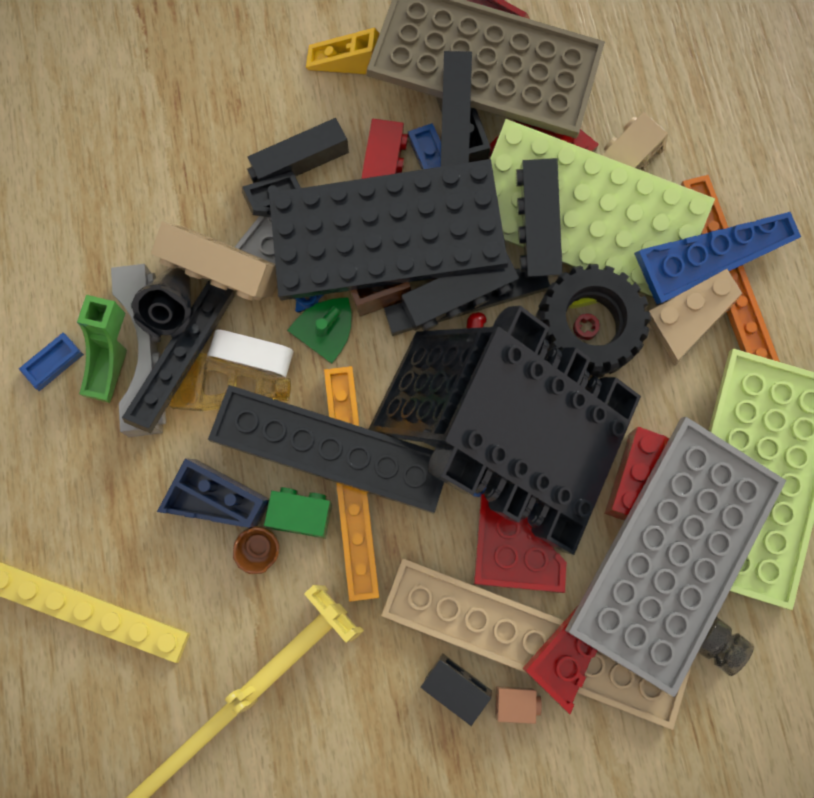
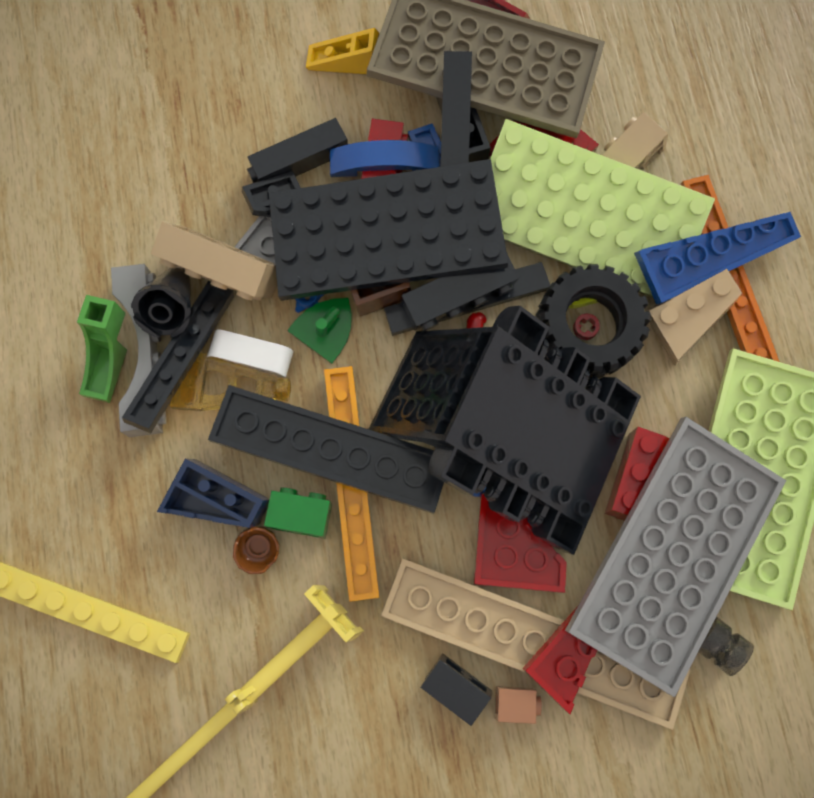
(51, 361): blue tile -> none
(381, 156): none -> blue slope
(540, 218): black brick -> none

